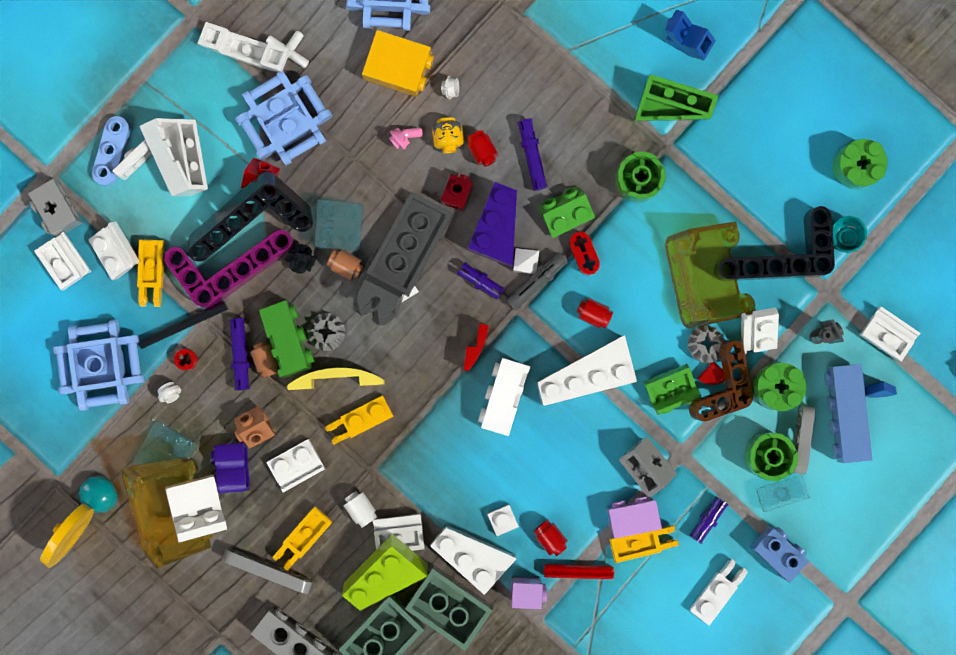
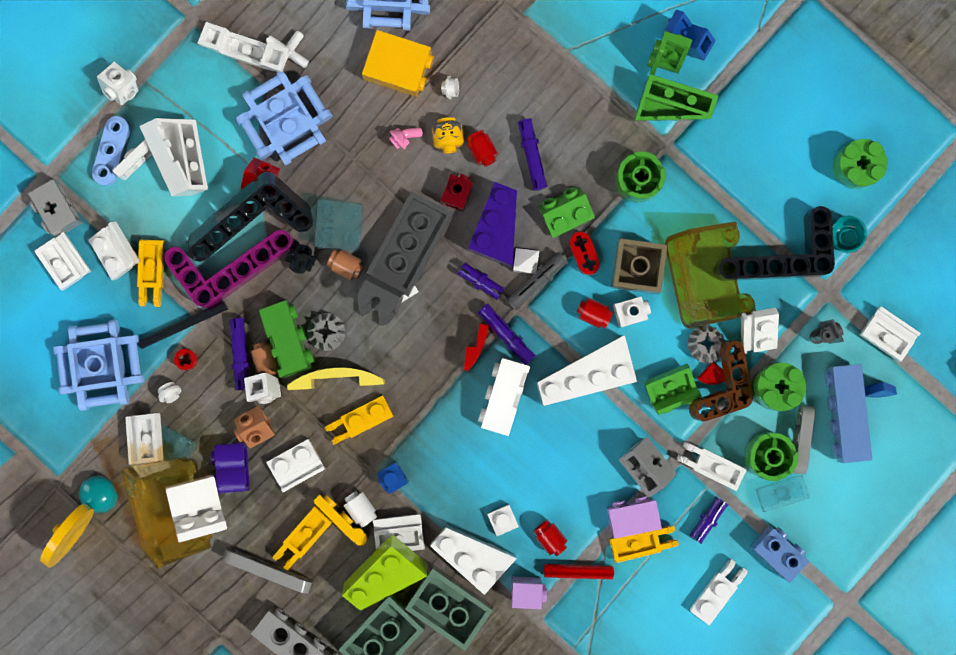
(118, 83): none -> white brick
(144, 438): none -> white plate
(262, 388): none -> white brick
(341, 520): none -> yellow hinge
(392, 478): none -> blue brick
(509, 337): none -> dark purple pin
(623, 315): none -> white brick
(639, 266): none -> dark tan brick
(669, 52): none -> bright green bracket
(714, 467): none -> white hinge

